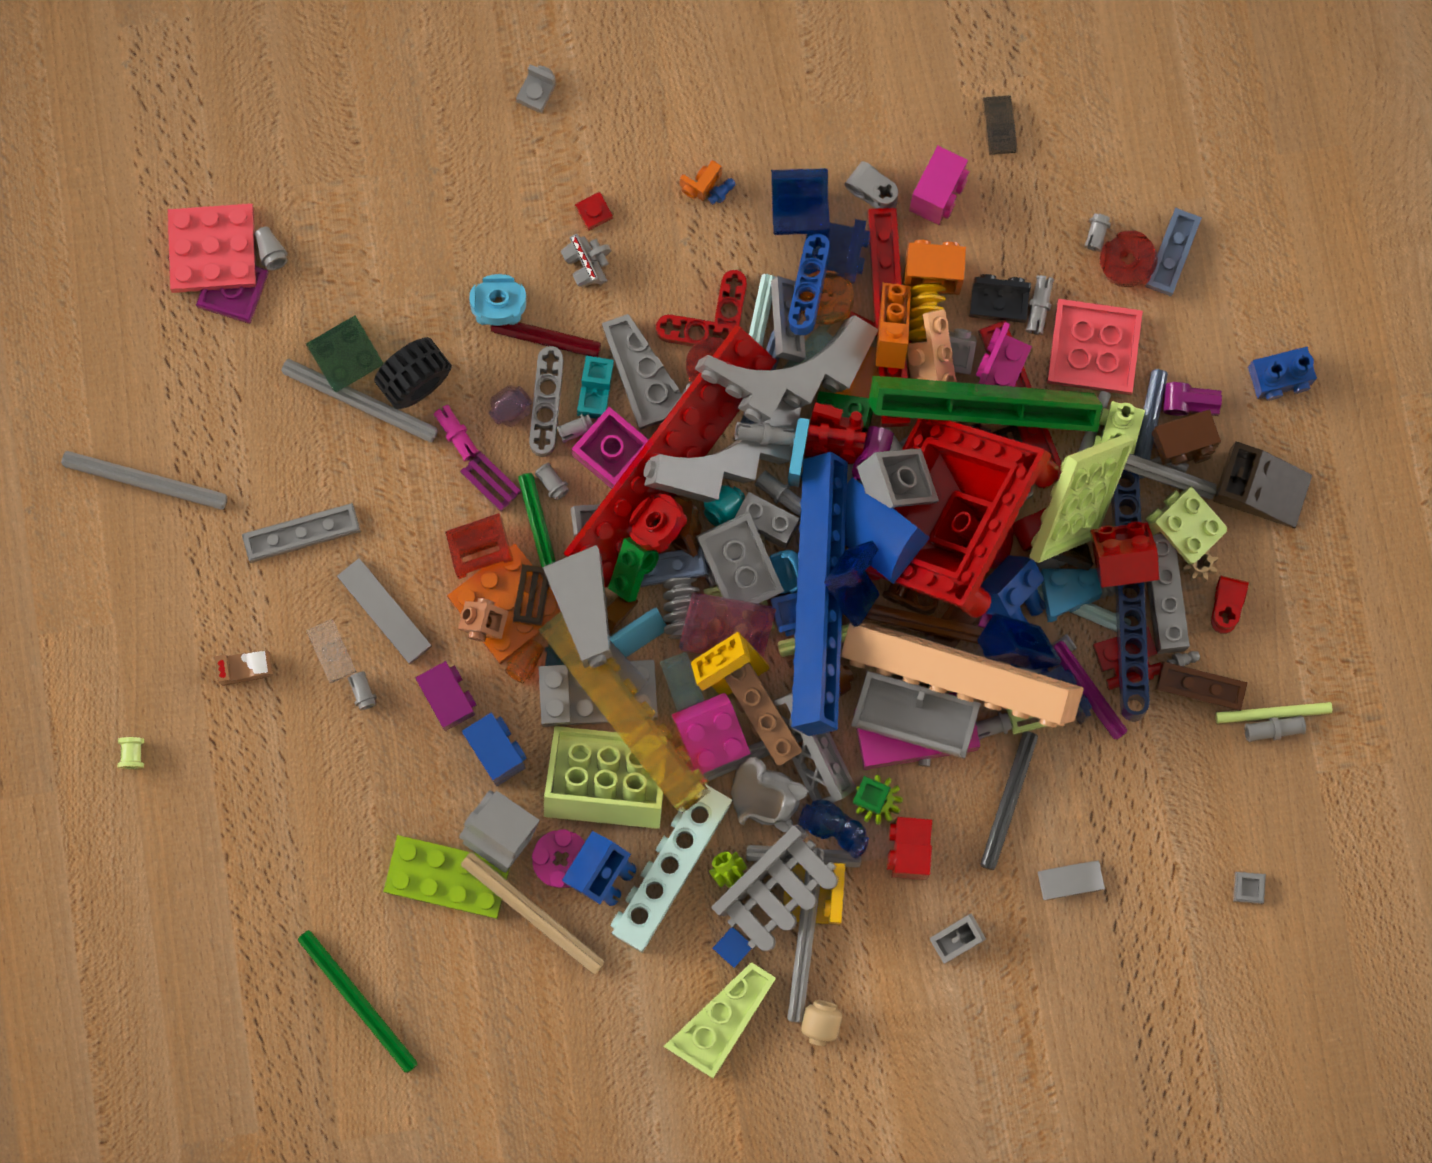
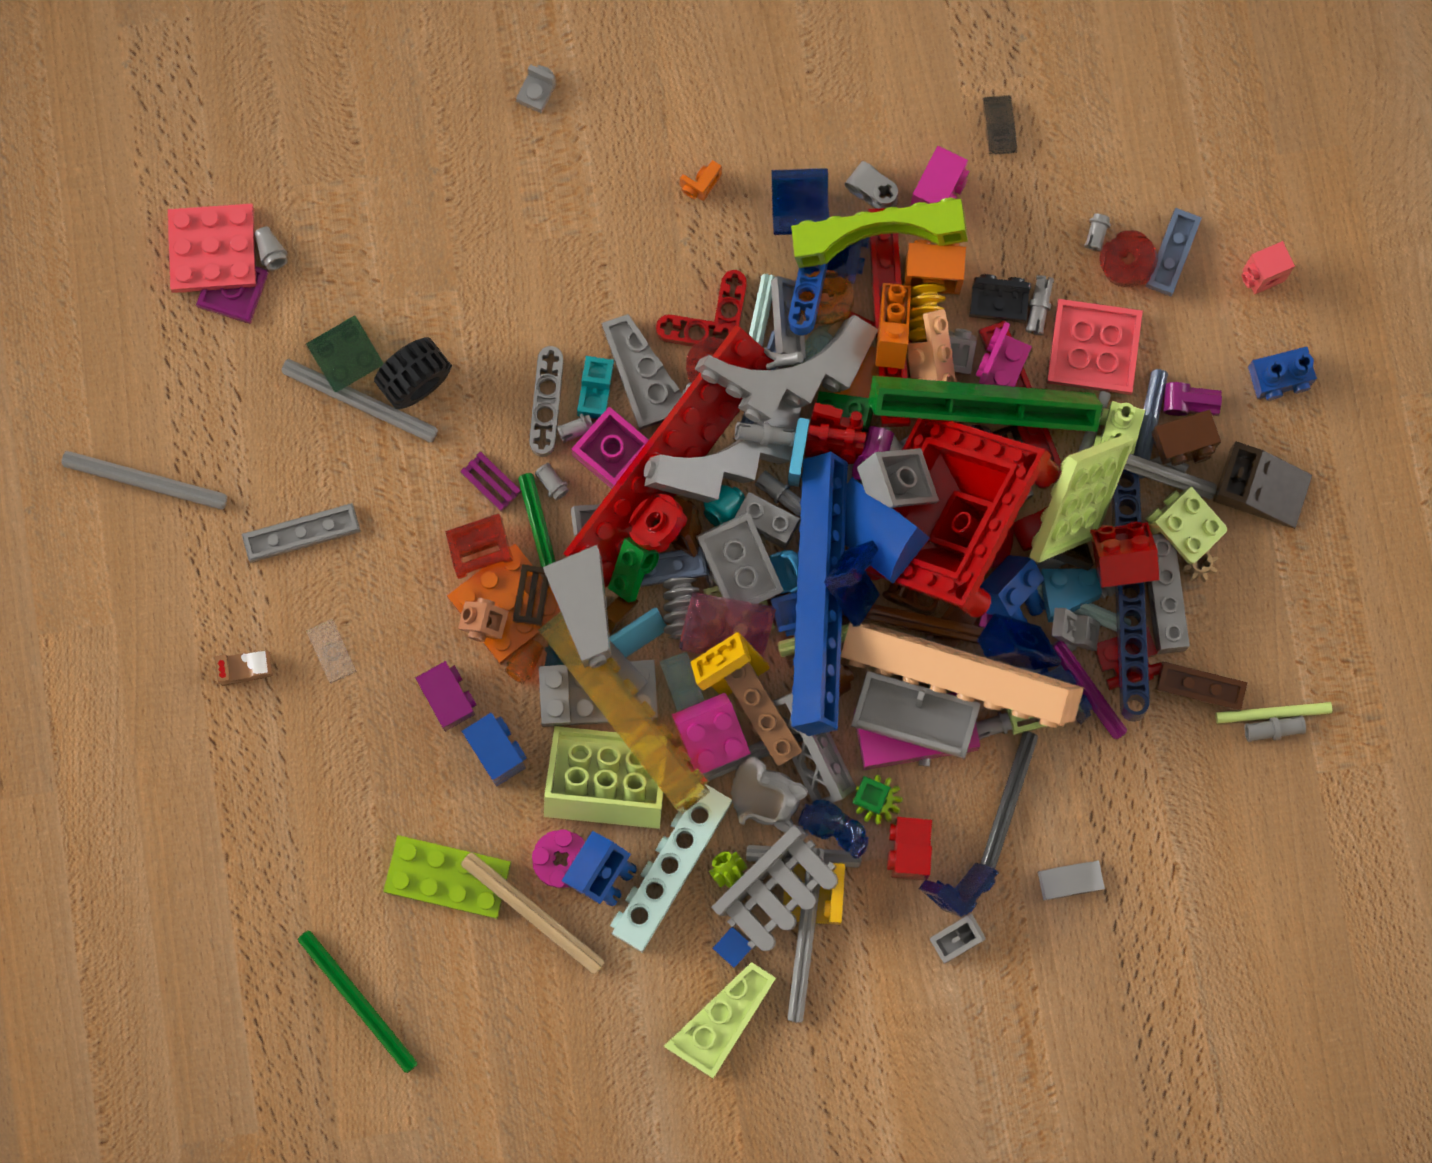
(130, 753): yellowish green bush -> none
(362, 691): light grey pin -> none
(384, 611): light grey tile -> none
(456, 433): dark pink pin -> none
(498, 830): light grey piece -> none
(500, 313): medium azure plate -> none
(510, 405): head -> none
(549, 338): dark red axle -> none
(588, 254): light grey hips -> none
(593, 211): red plate -> none
(718, 194): blue piece -> none
(783, 359): none -> light grey bar
(821, 240): none -> lime arch
(821, 1022): tan head -> none
(963, 897): none -> clear blue bracket
(1075, 629): none -> light grey slope
(1184, 659): light grey piece -> none
(1229, 599): red piece -> none
(1249, 887): light grey tile -> none
(1267, 268): none -> coral brick

